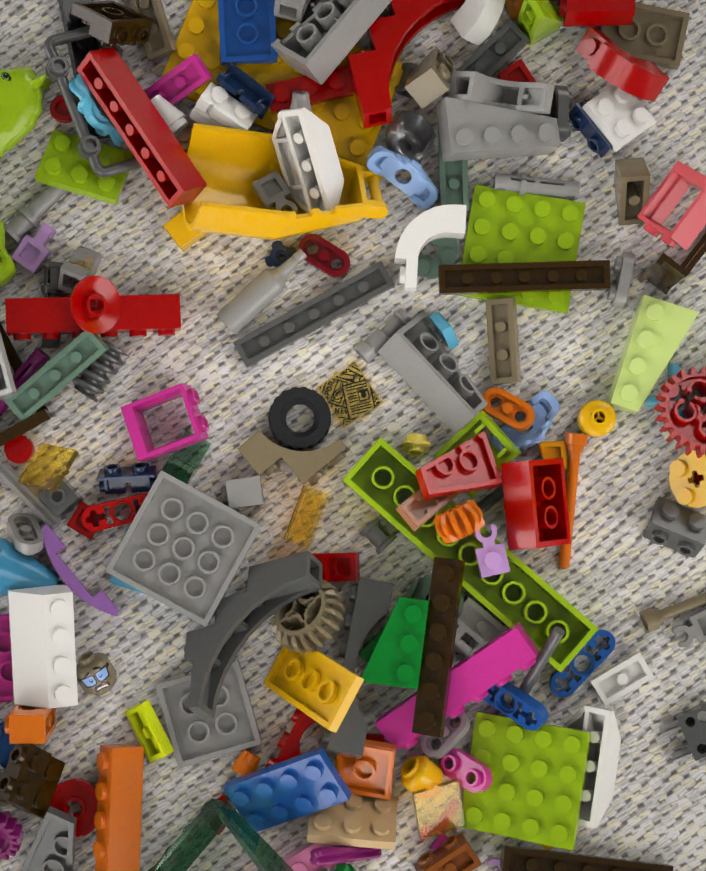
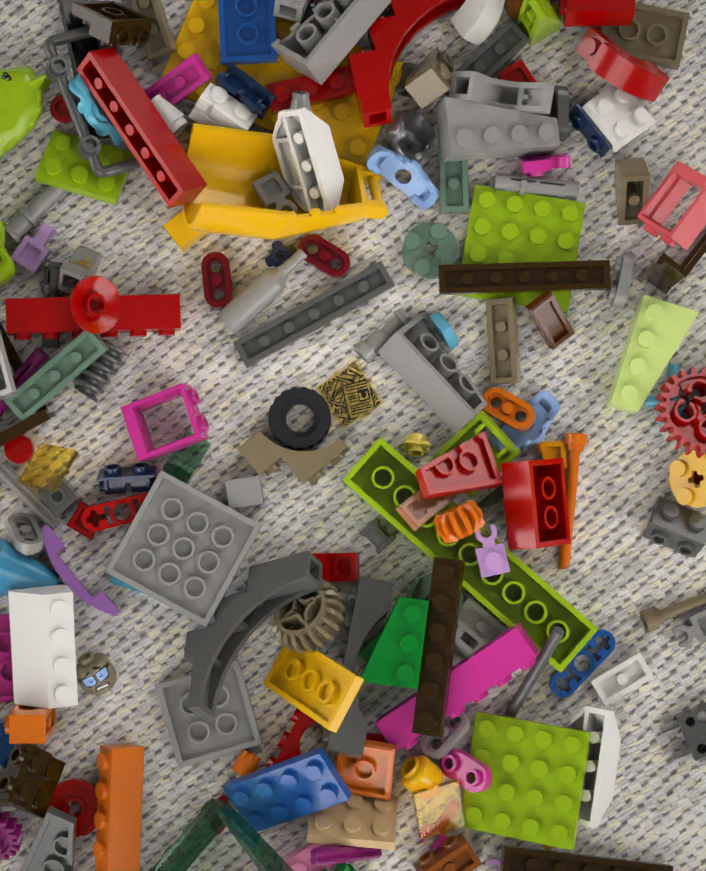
(149, 731): neon yellow tile -> none
(216, 280): none -> dark red plate
(306, 516): clear yellow brick -> none
(432, 224): white arch -> none
(524, 717): blue beam -> none
(537, 164): none -> dark pink plate
(550, 319): none -> reddish brown tile
(587, 422): yellow head -> none

